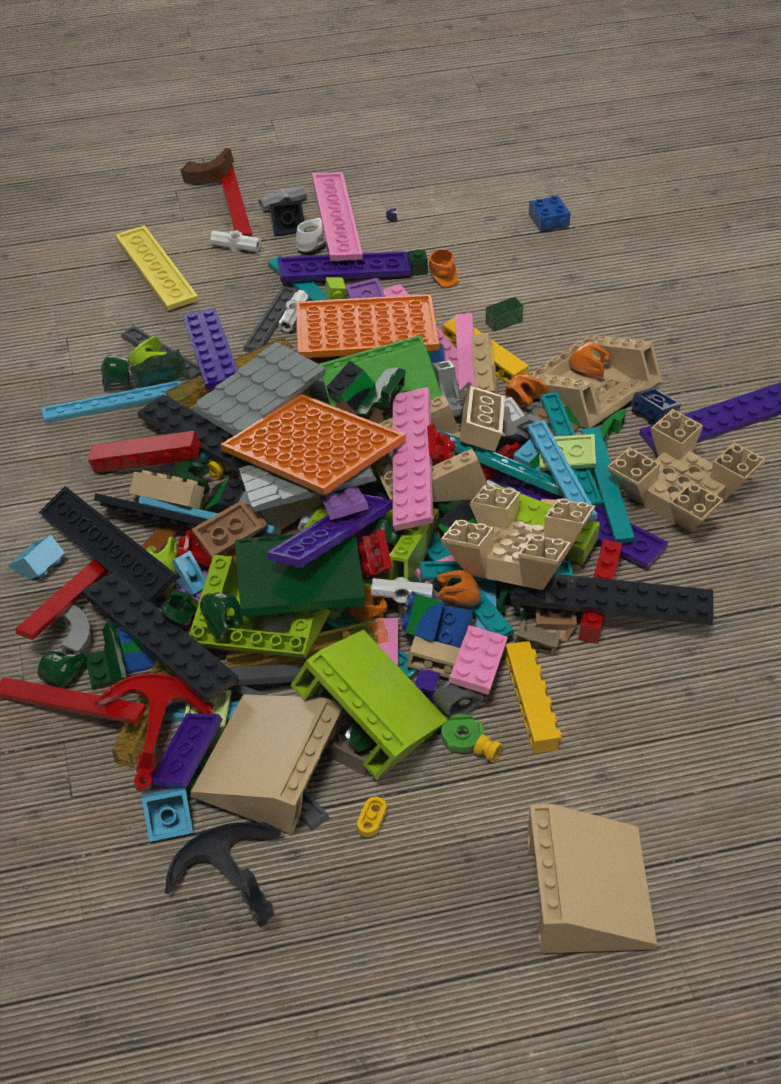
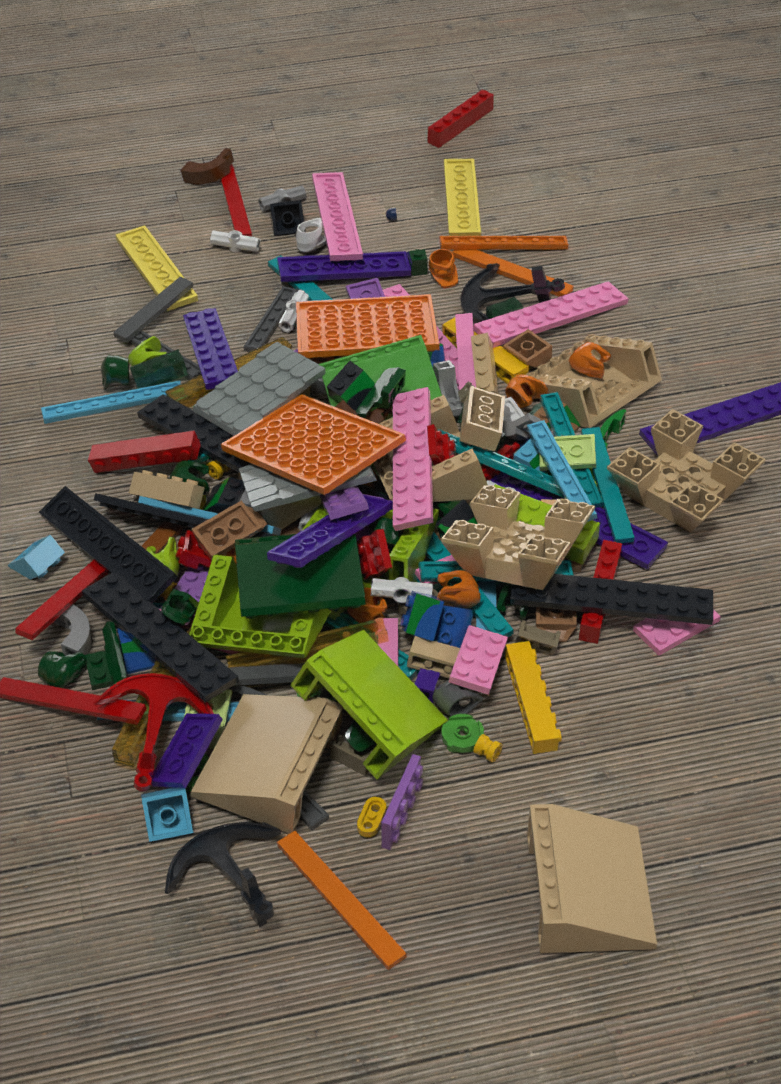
(153, 309): none -> dark grey tile
(190, 573): medium azure slope -> none
(214, 611): dark green helmet -> none
(335, 288): lime brick -> none
(342, 900): none -> orange tile
(402, 800): none -> medium lavender plate
(460, 118): none -> red brick
(461, 197): none -> light yellow plate
(474, 296): none -> black piece
(502, 242): none -> orange tile
(506, 268): none -> orange tile
(530, 349): none -> medium nougat slope
(549, 213): blue brick -> none
(552, 313): none -> bright pink plate
(654, 403): dark blue plate -> none
(665, 634): none -> bright pink plate

